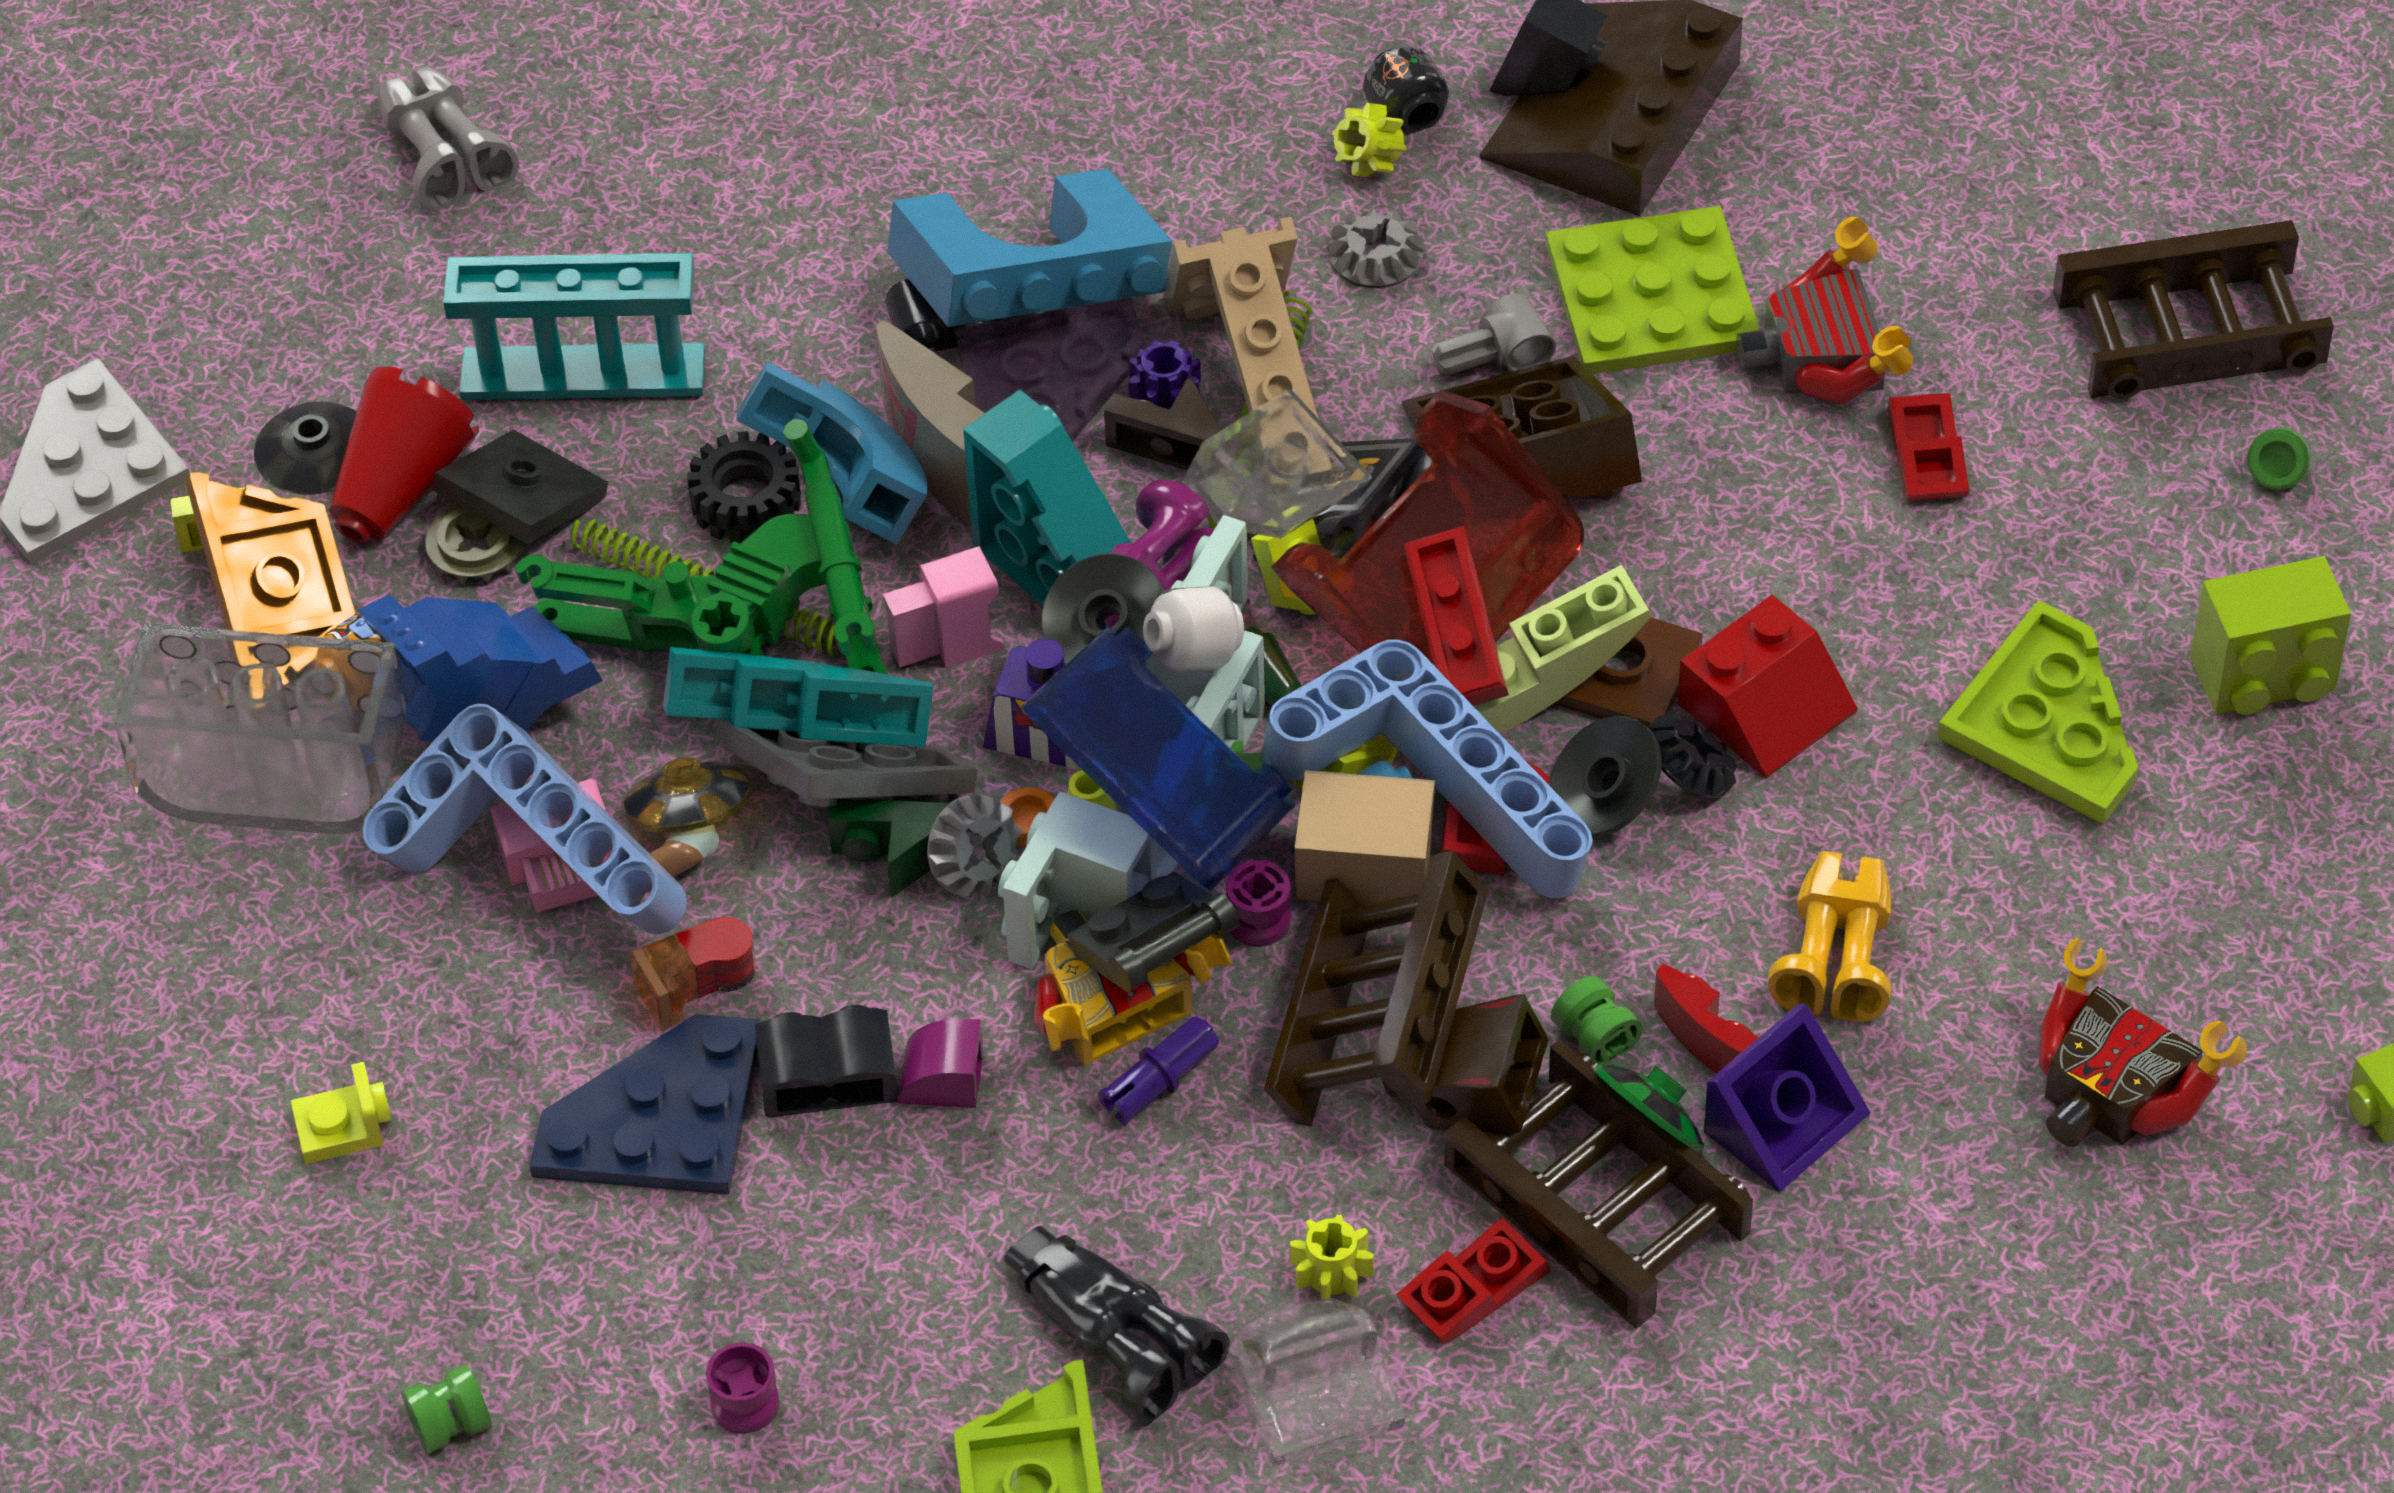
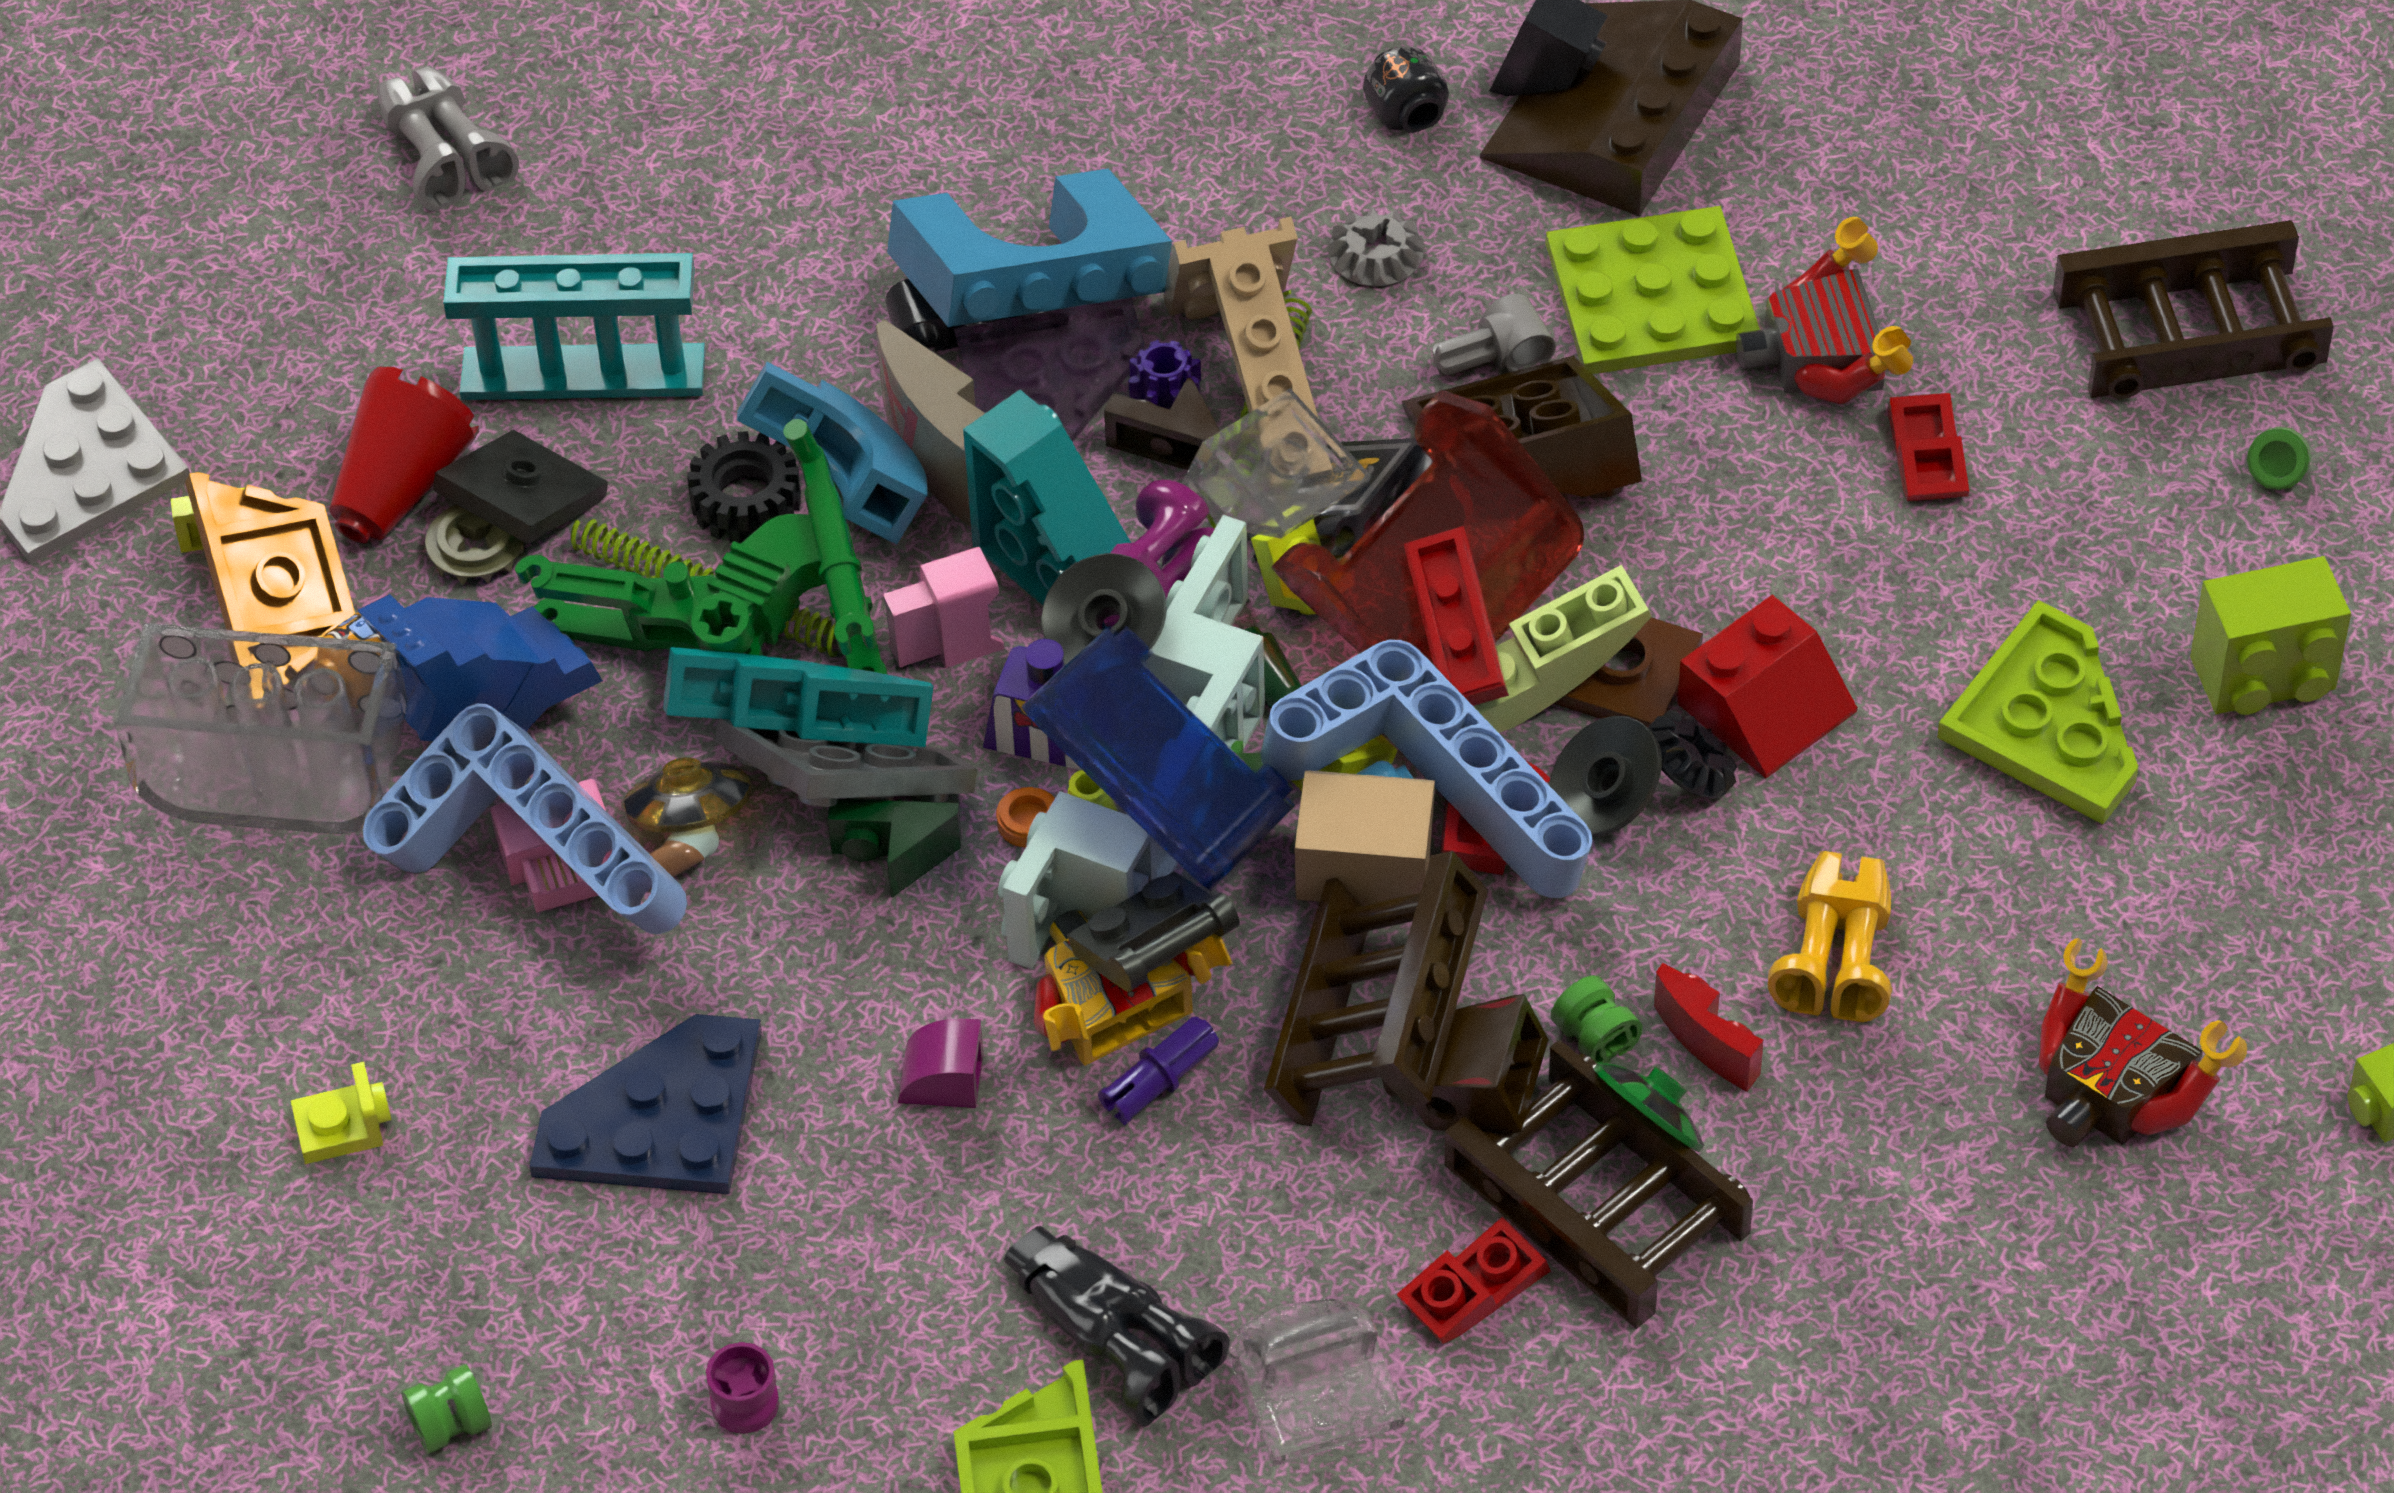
(303, 463): dish -> none
(692, 965): leg -> none
(825, 1061): black brick -> none
(950, 846): light grey gear -> none
(1193, 628): white head -> none
(1262, 901): magenta wheel -> none
(1336, 1273): neon yellow gear -> none
(1369, 140): neon yellow gear -> none
(1783, 1100): dark purple slope -> none

